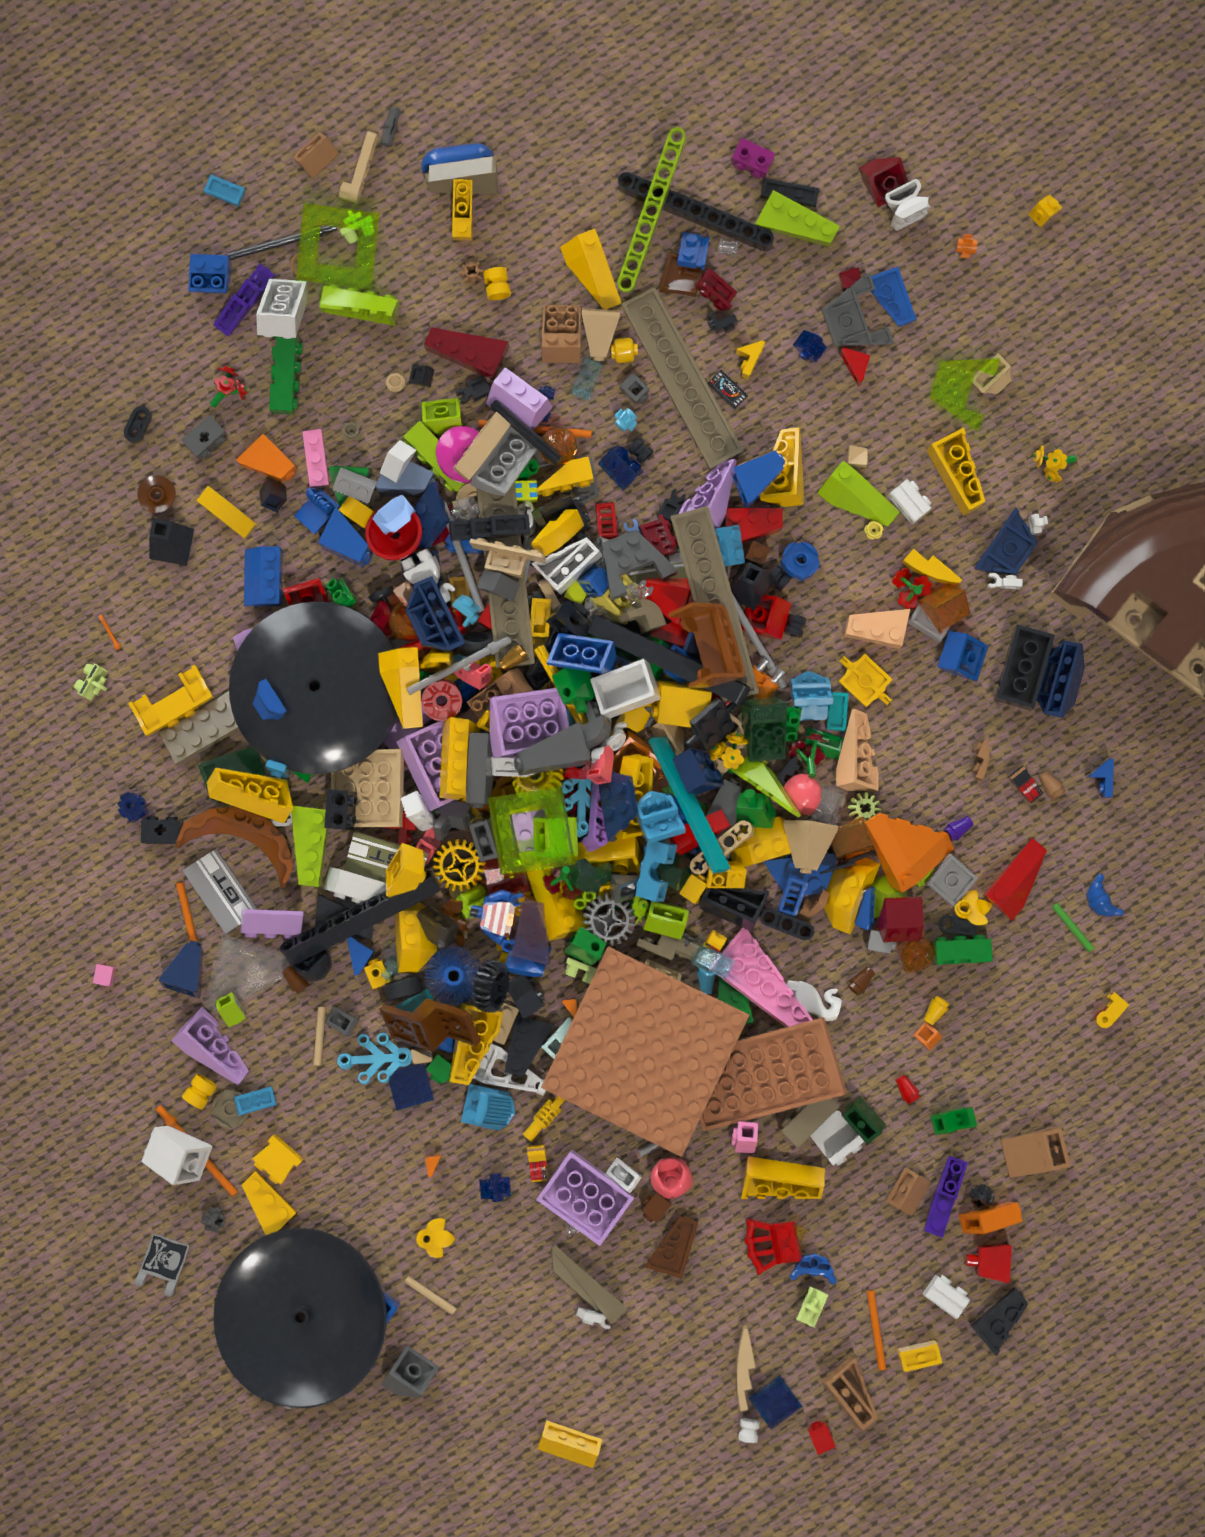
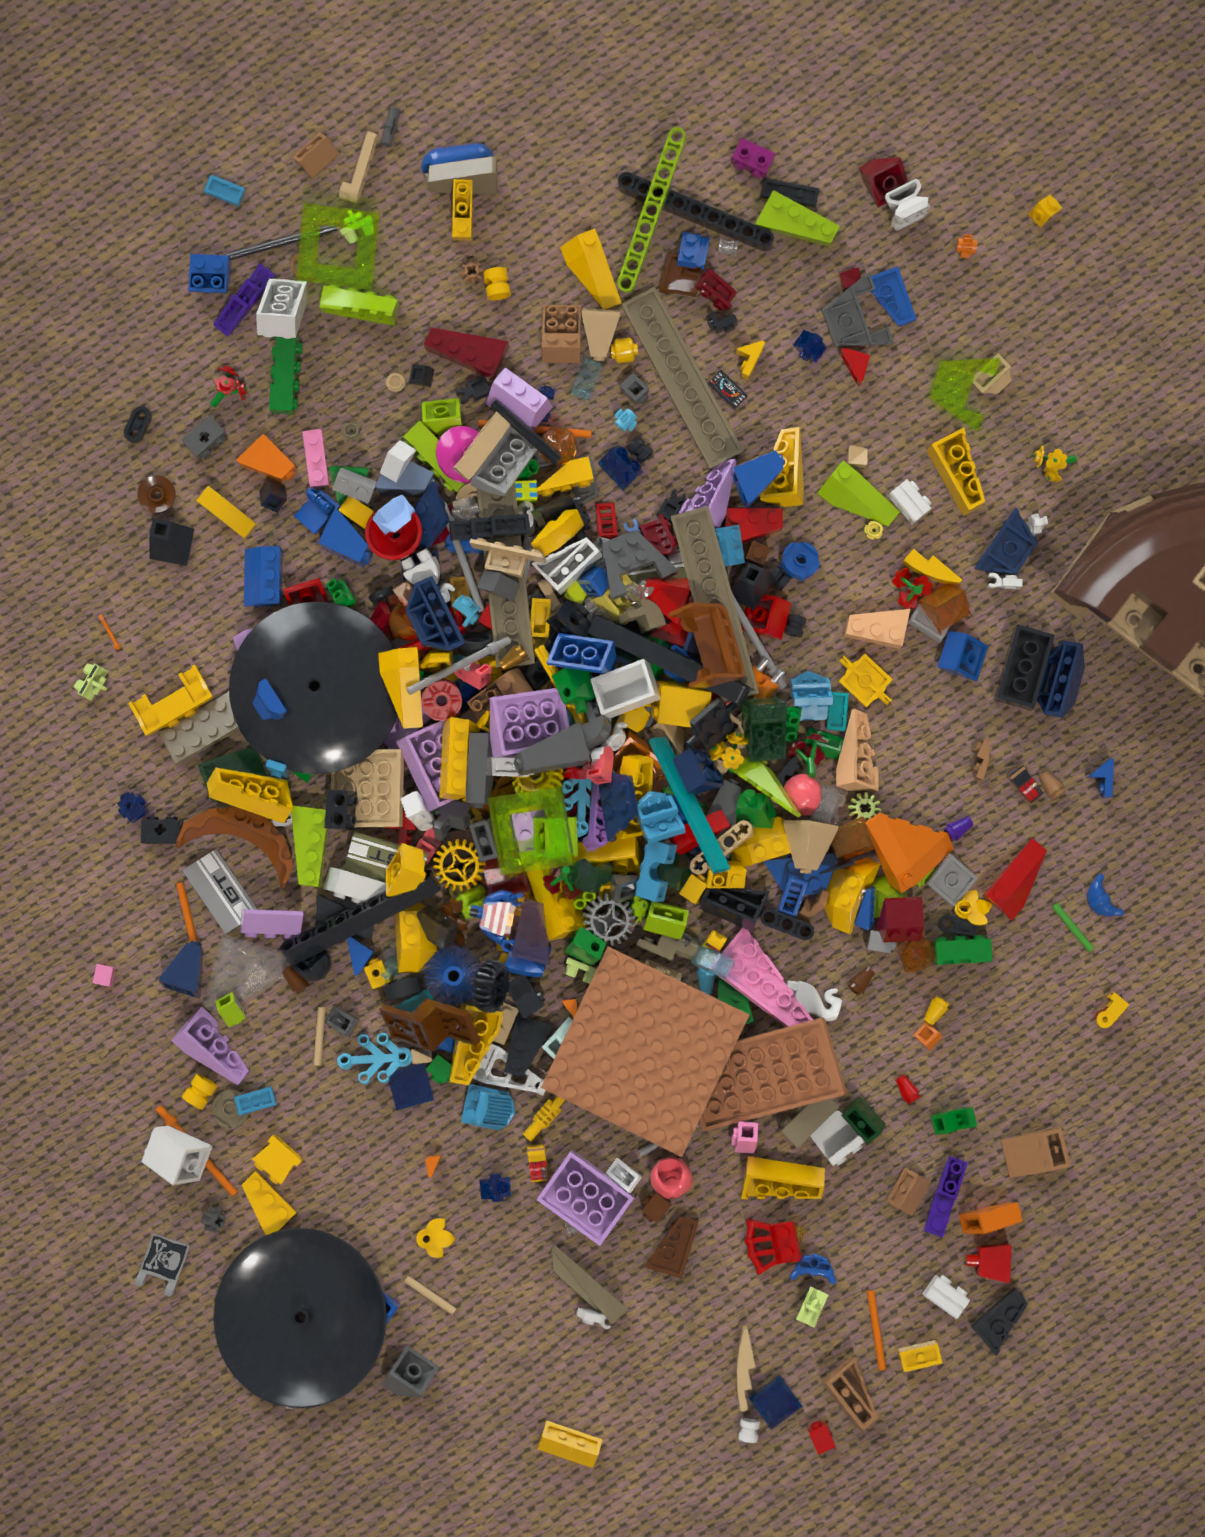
(981, 1196): black gear -> none

